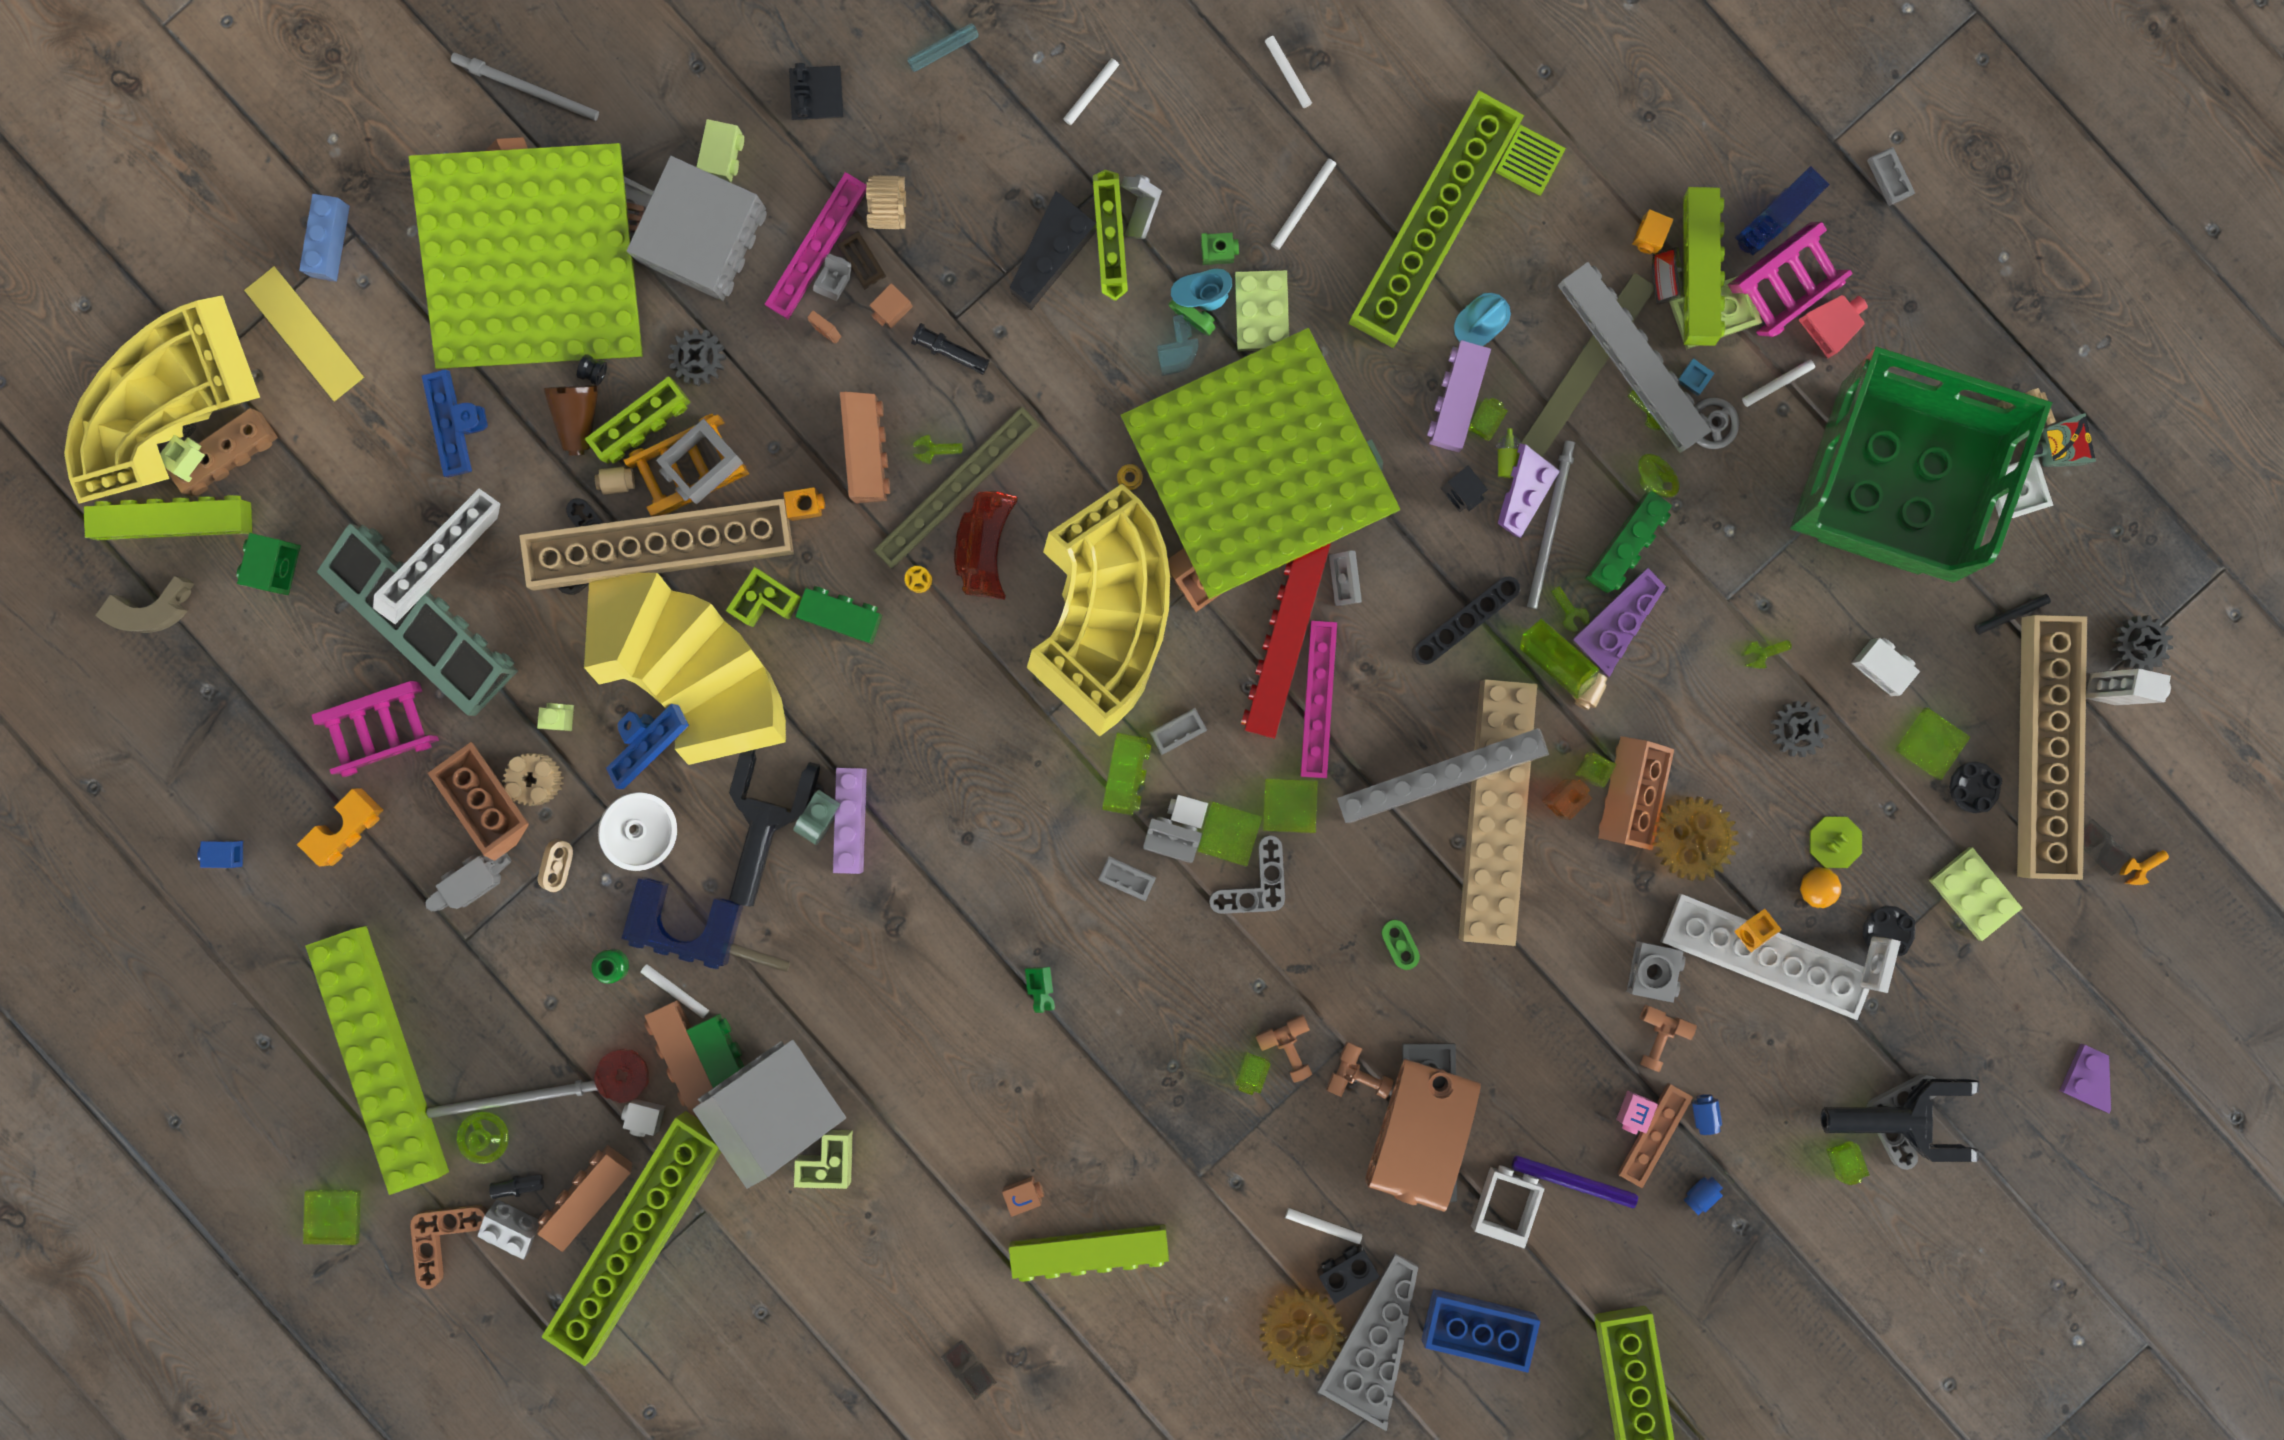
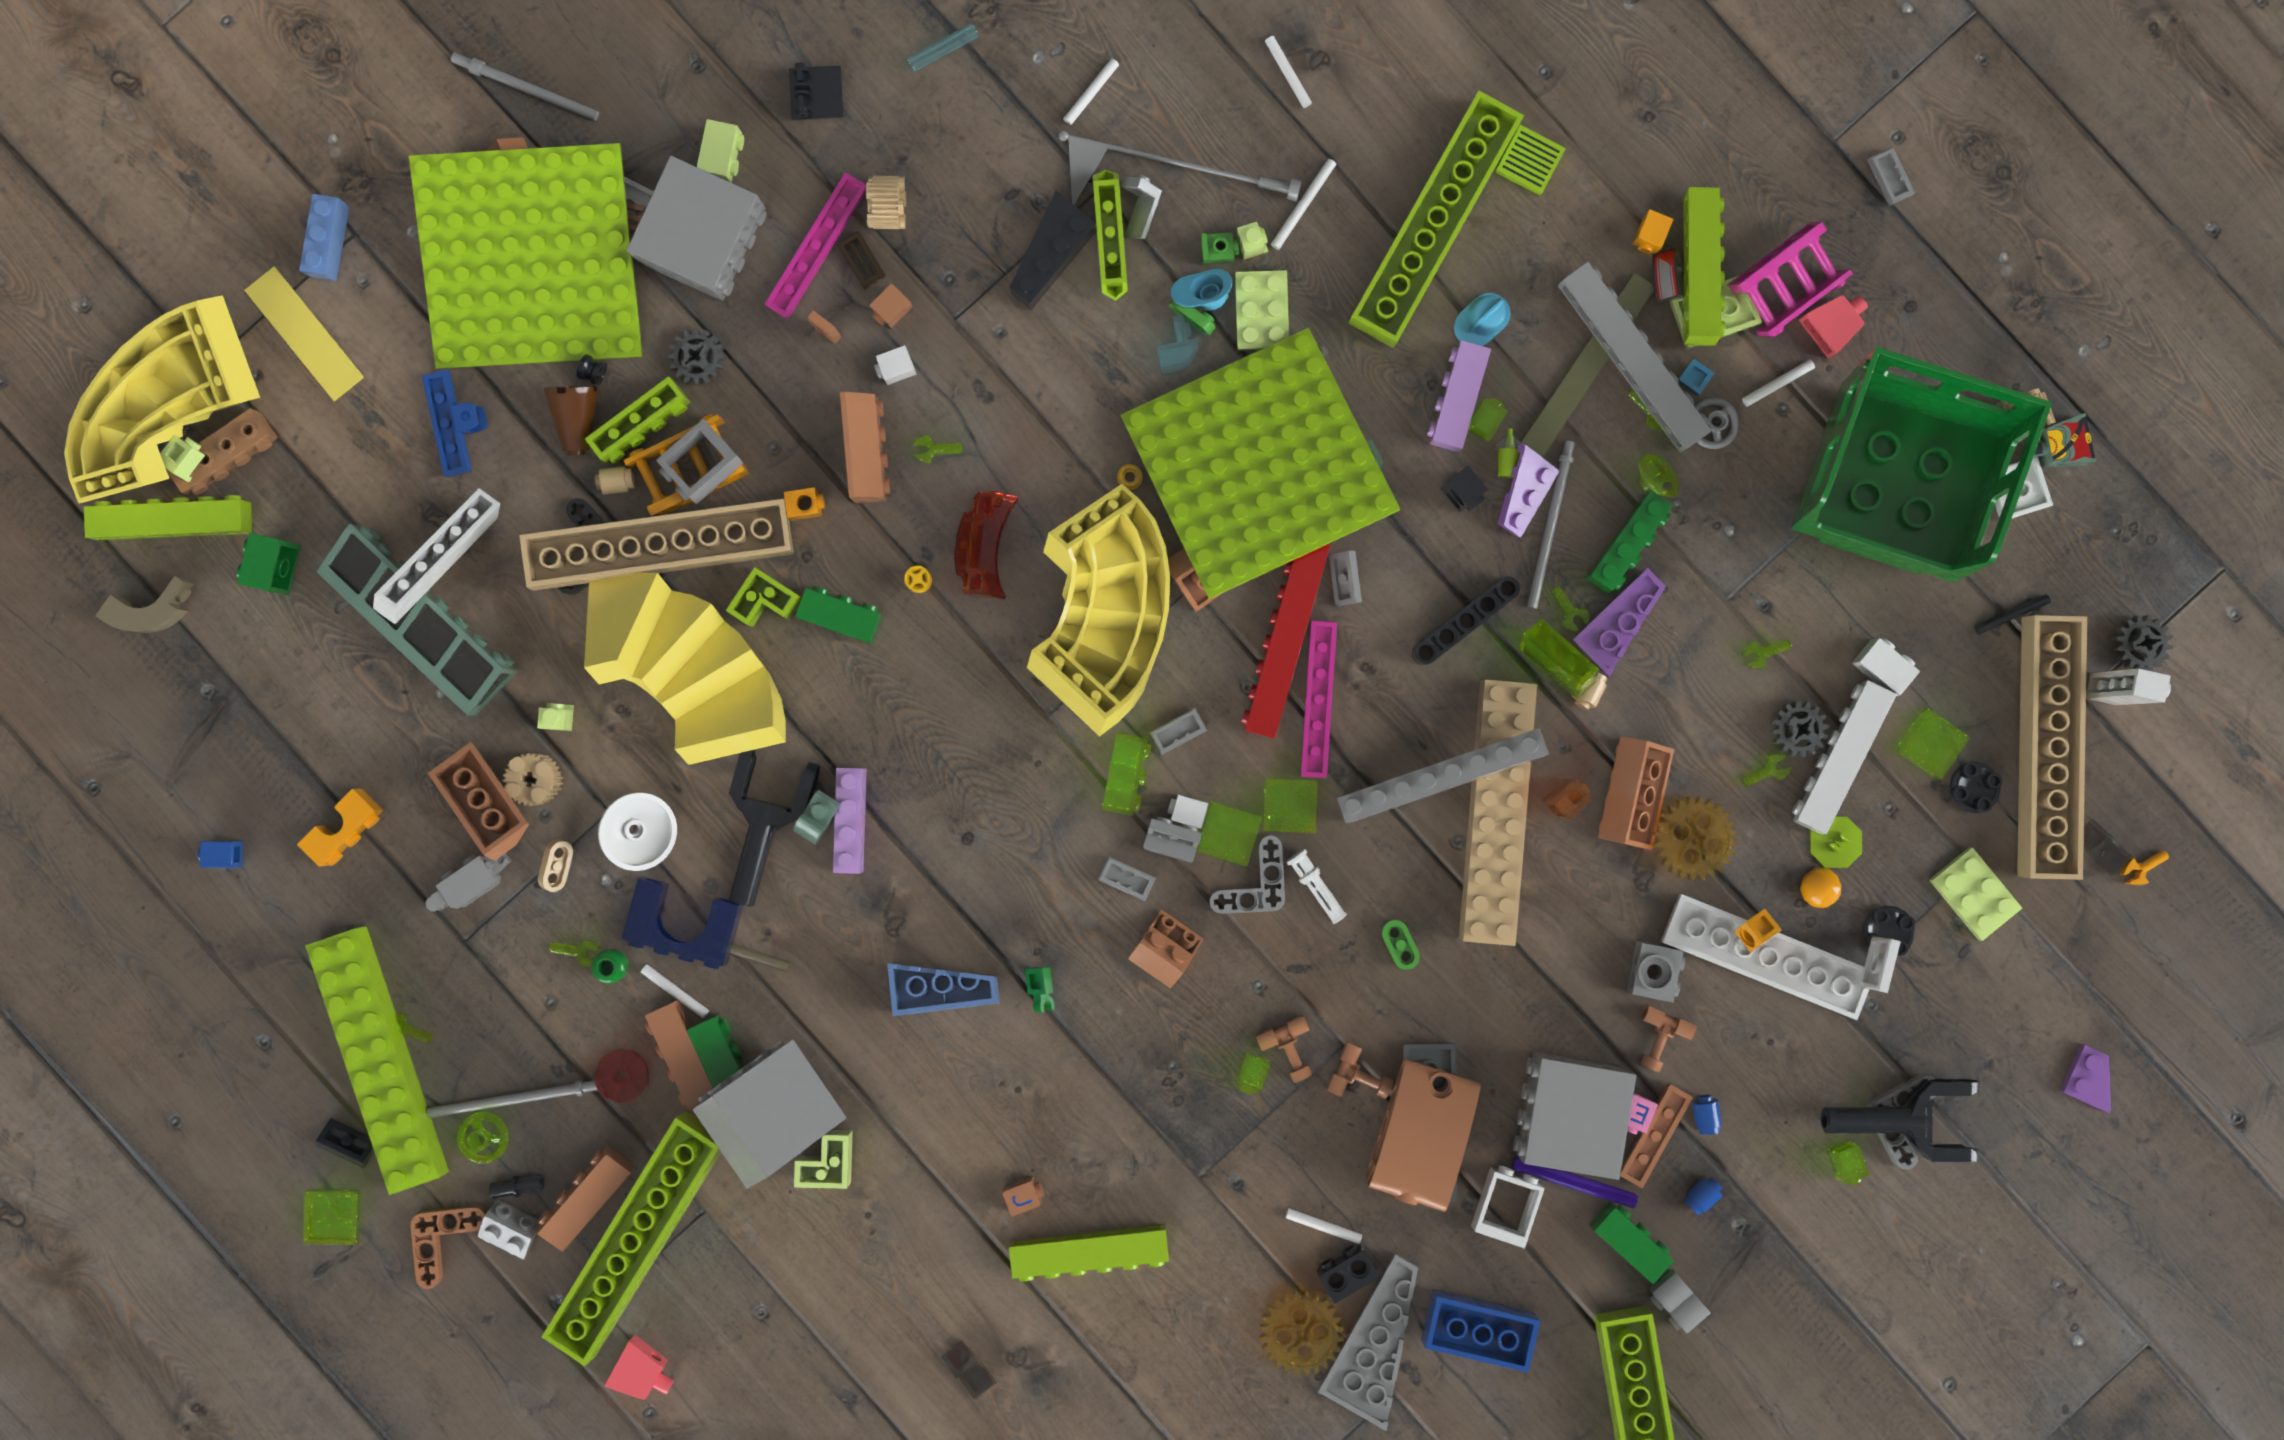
(345, 1143): none -> black slope
(356, 711): dark pink fence -> none
(411, 1030): none -> clear neon green bar
(578, 952): none -> clear neon green bar
(639, 1371): none -> coral torso
(642, 1117): white brick -> none
(646, 741): blue plate -> none
(833, 277): light grey bracket -> none
(894, 365): none -> white brick
(932, 990): none -> medium blue wedge
(940, 345): black pin -> none
(956, 487): olive tile -> none
(1087, 154): none -> light grey piece
(1166, 949): none -> nougat slope
(1251, 240): none -> yellowish green brick
(1310, 876): none -> white pin
(1574, 1115): none -> light grey brick
(1595, 769): clear neon green brick -> none
(1632, 1242): none -> green brick
(1682, 1304): none -> light grey brick
(1768, 770): none -> clear neon green bar
(1781, 211): clear blue arch -> none
(1844, 757): none -> white brick

